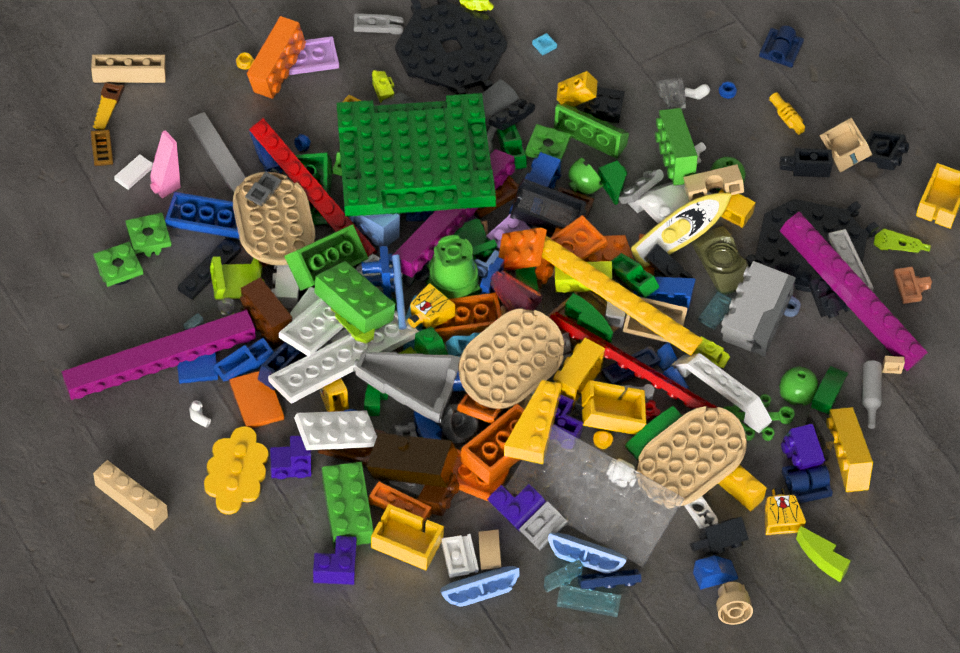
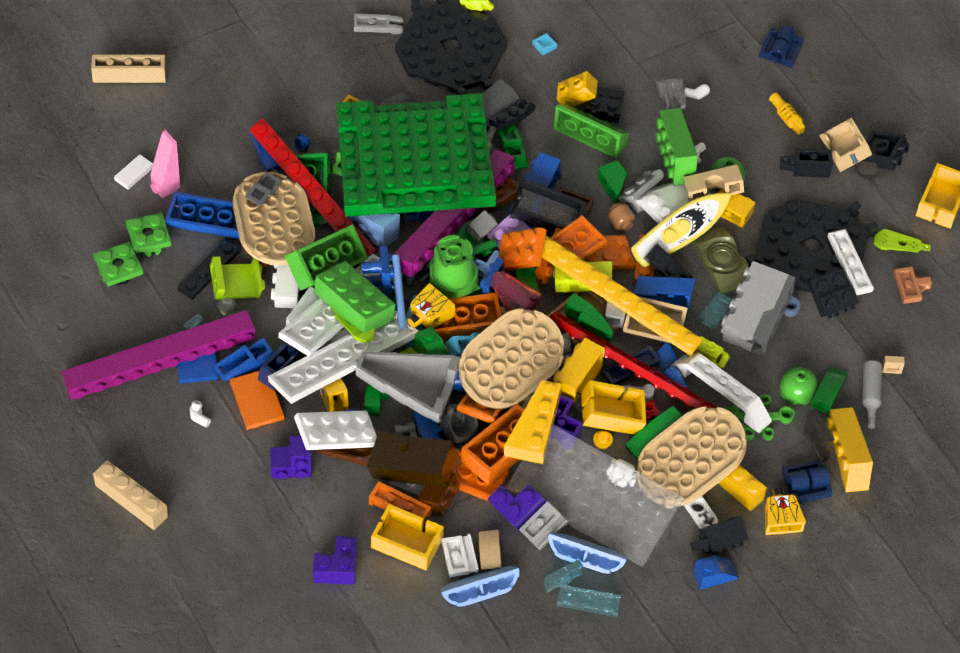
(101, 135): pearl gold slope -> none
(107, 104): yellow piece -> none
(217, 150): light grey tile -> none
(236, 470): yellow plate -> none
(244, 61): yellow plate -> none
(265, 311): reddish brown brick -> none
(276, 57): orange brick -> none
(316, 56): lavender plate -> none
(347, 502): bright green brick -> none
(382, 85): neon yellow piece -> none
(481, 226): none -> light grey brick
(548, 142): bright green piece -> none
(583, 178): bright green cylinder -> none
(609, 580): dark blue plate -> none
(621, 217): none -> medium nougat head
(634, 275): green slope -> none
(727, 90): blue plate -> none
(733, 603): tan piece -> none
(803, 447): dark purple brick -> none
(822, 553): lime slope -> none
(852, 290): magenta brick -> none

